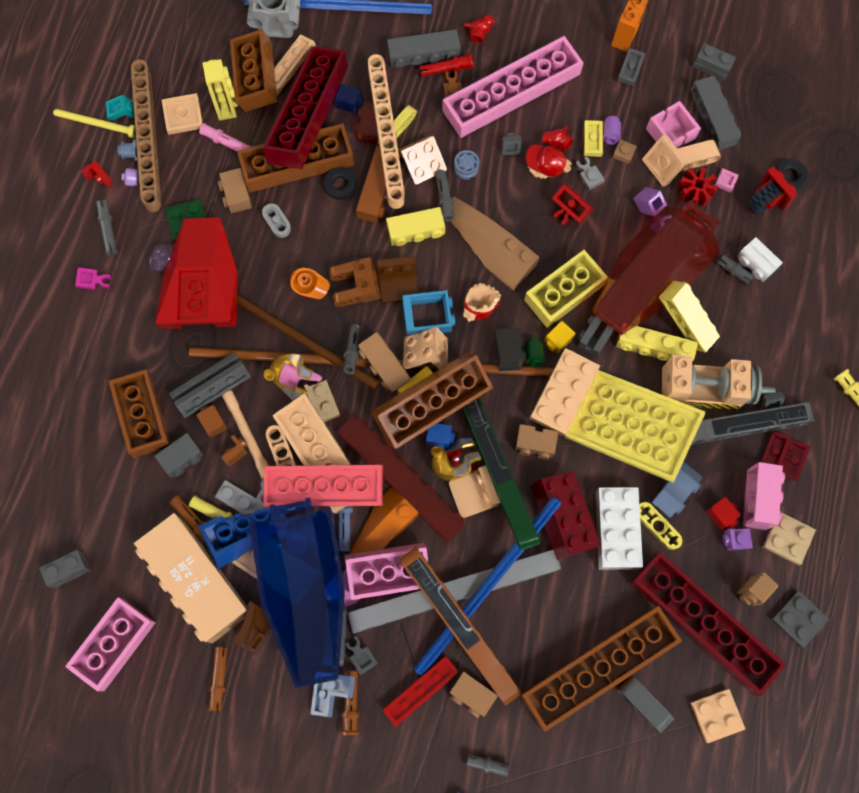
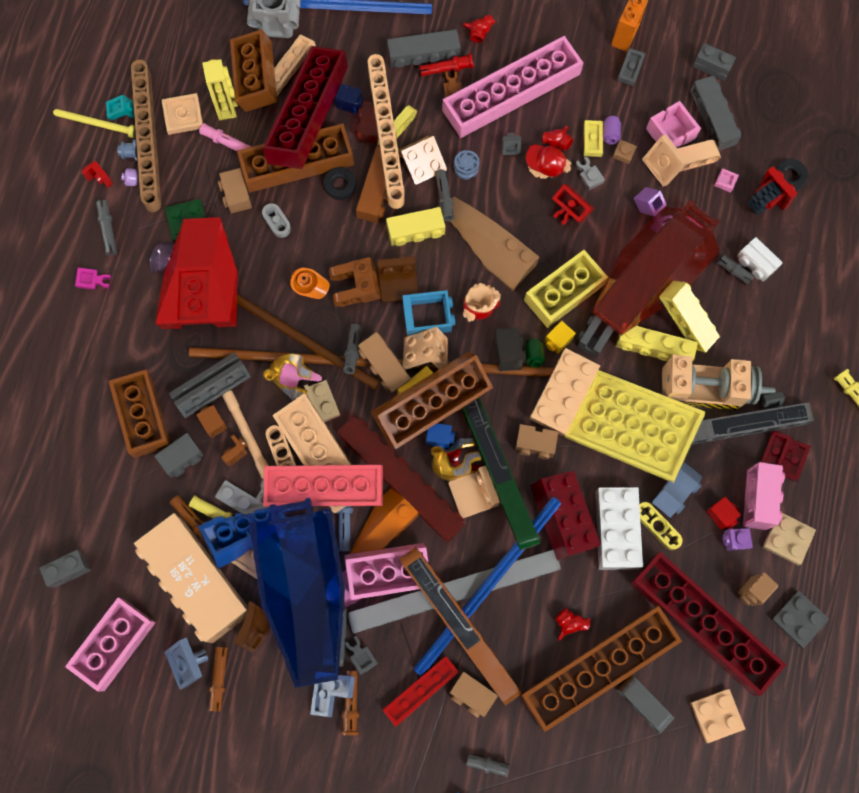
(185, 663): none -> sand blue tile
(571, 623): none -> red animal
(697, 187): red gear -> none

